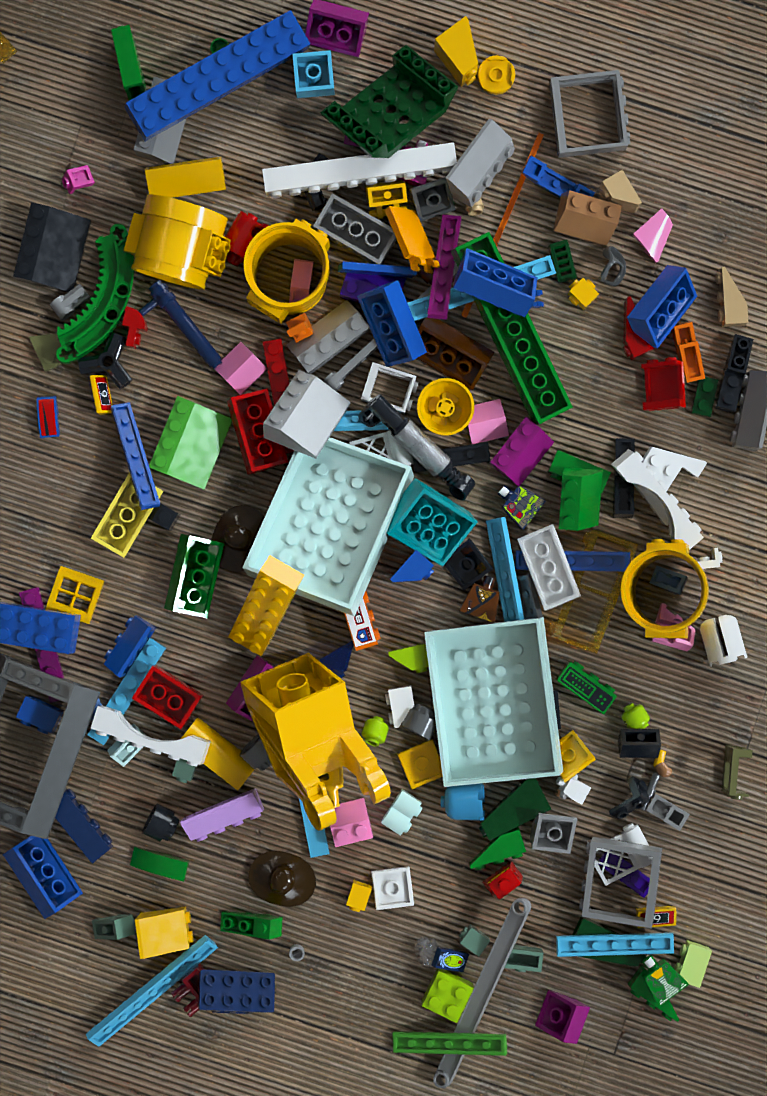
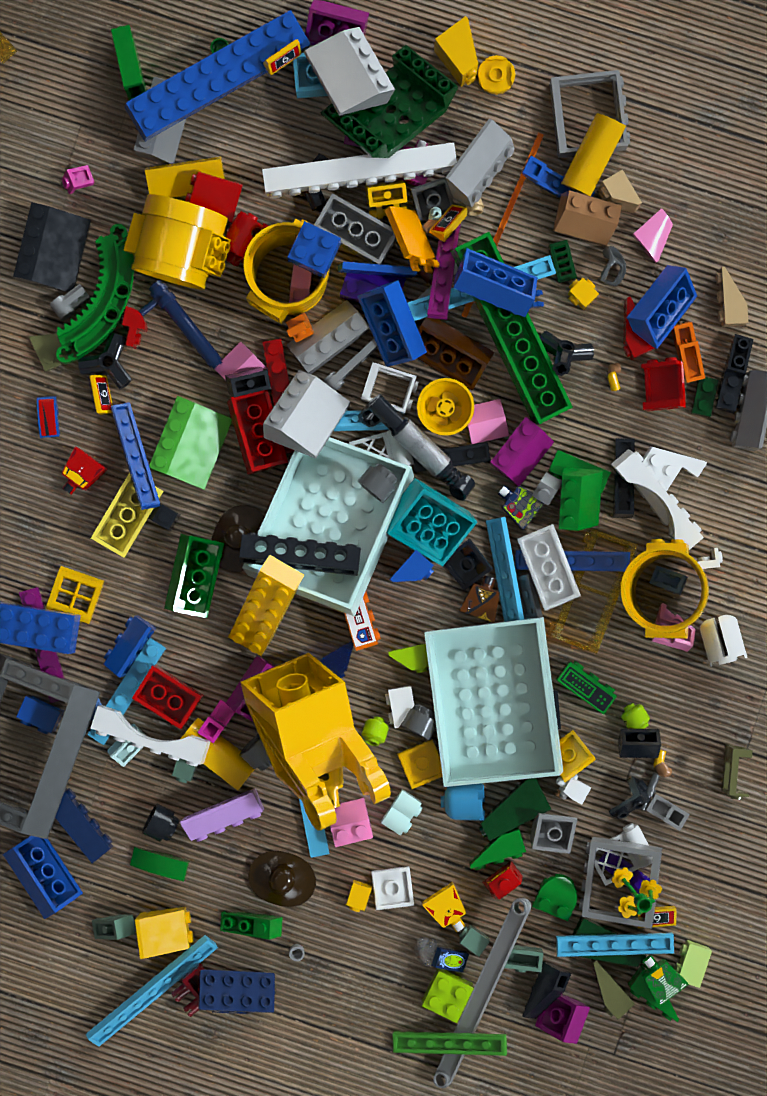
(81, 471): none -> red torso
(214, 194): none -> red panel
(216, 721): none -> dark pink slope
(247, 382): none -> black brick
(282, 57): none -> slope
(309, 561): none -> black brick
(314, 249): none -> blue brick
(350, 72): none -> light grey slope
(378, 482): none -> dark grey piece
(434, 215): none -> arm
(446, 907): none -> yellow torso
(448, 222): none -> slope
(547, 488): none -> light grey brick
(547, 988): none -> black slope
(556, 896): none -> green slope
(565, 352): none -> black piece
(593, 154): none -> yellow brick
(612, 377): none -> yellow arm
(615, 999): none -> olive slope
(642, 902): none -> yellow plant

